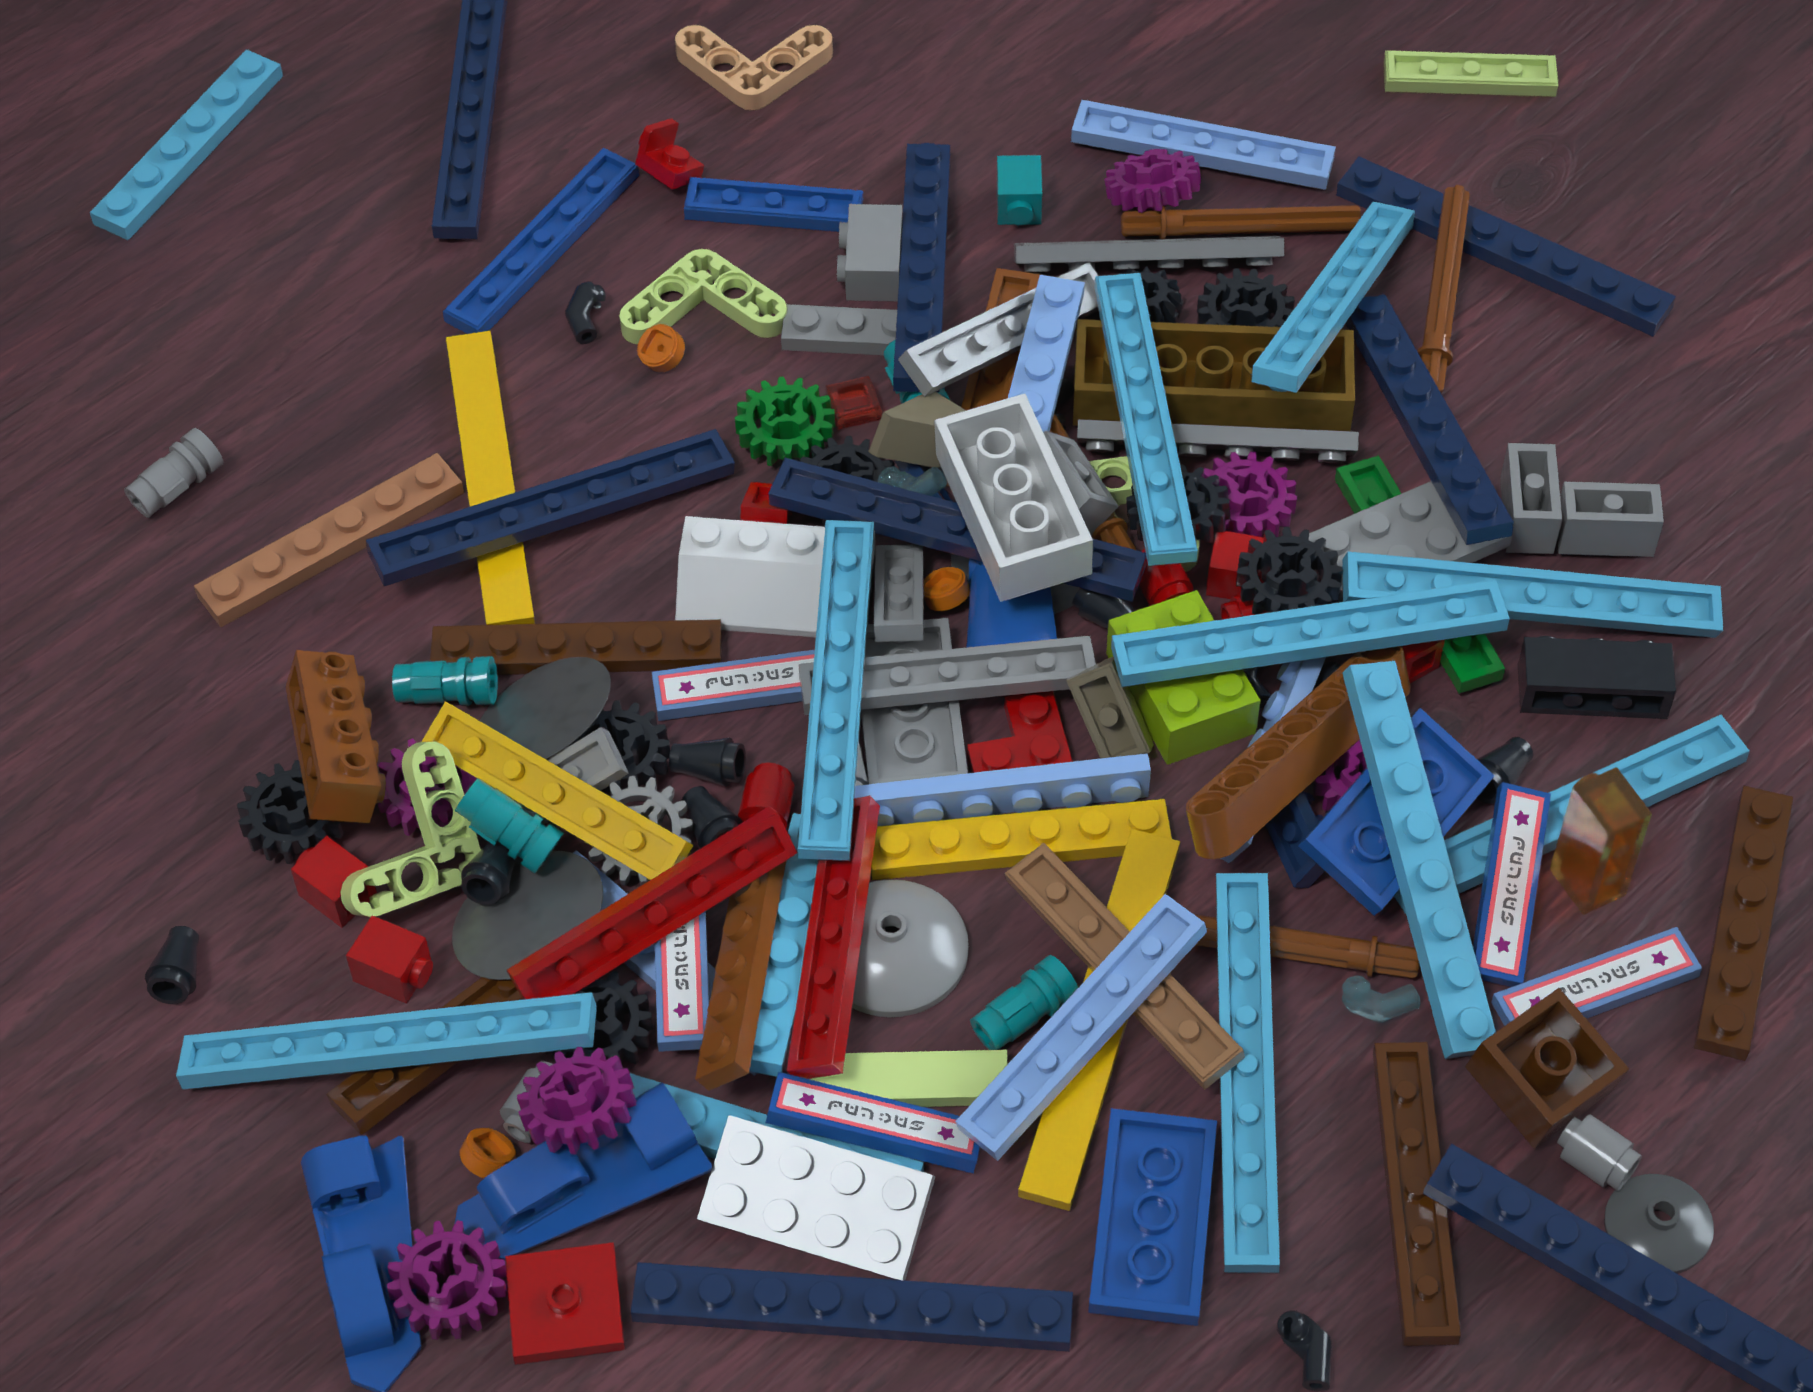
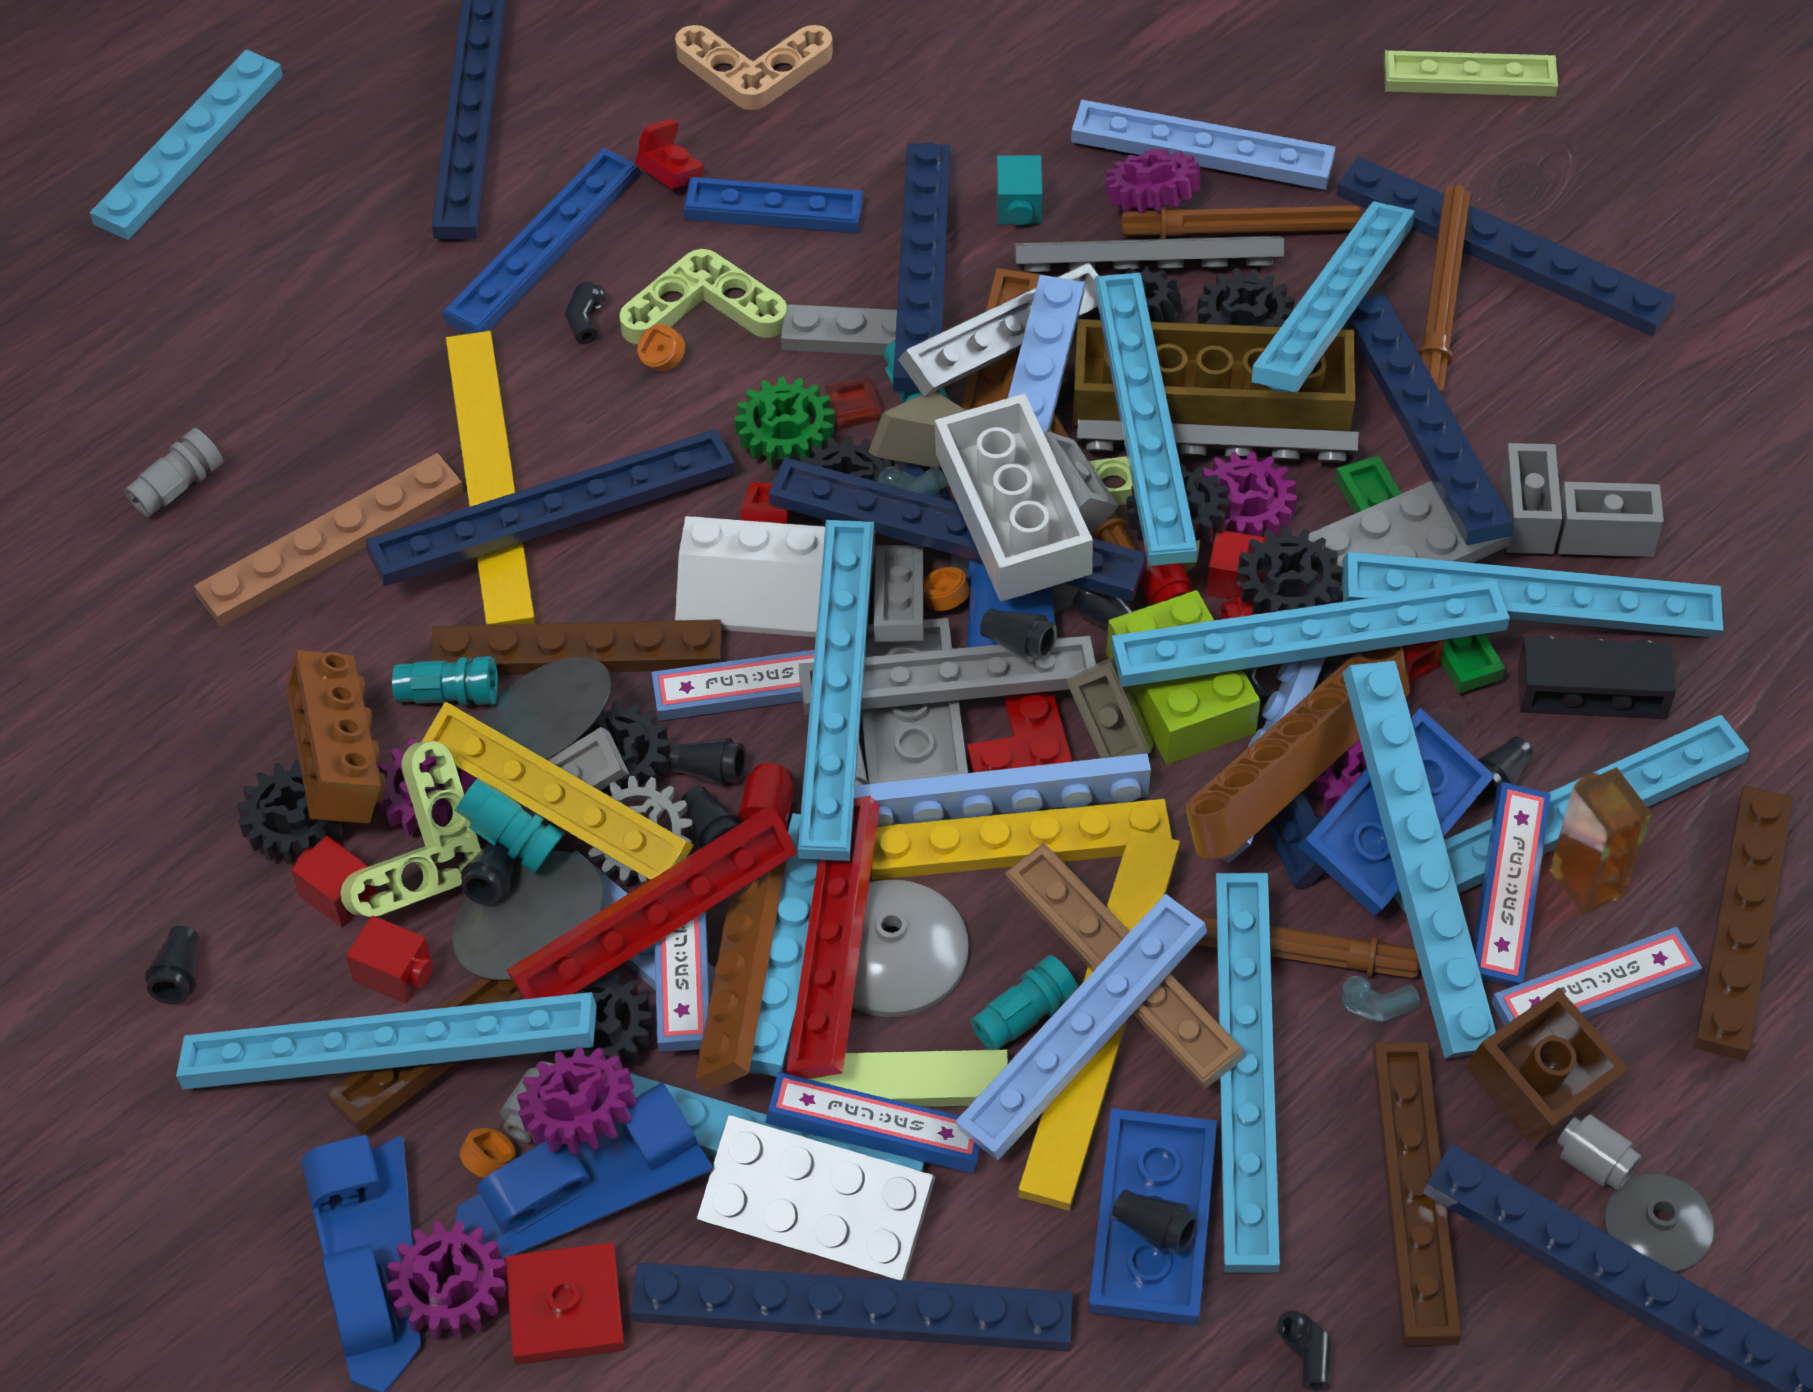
(872, 252): light grey brick -> none
(1022, 633): none -> black cone
(1158, 1221): none -> black cone

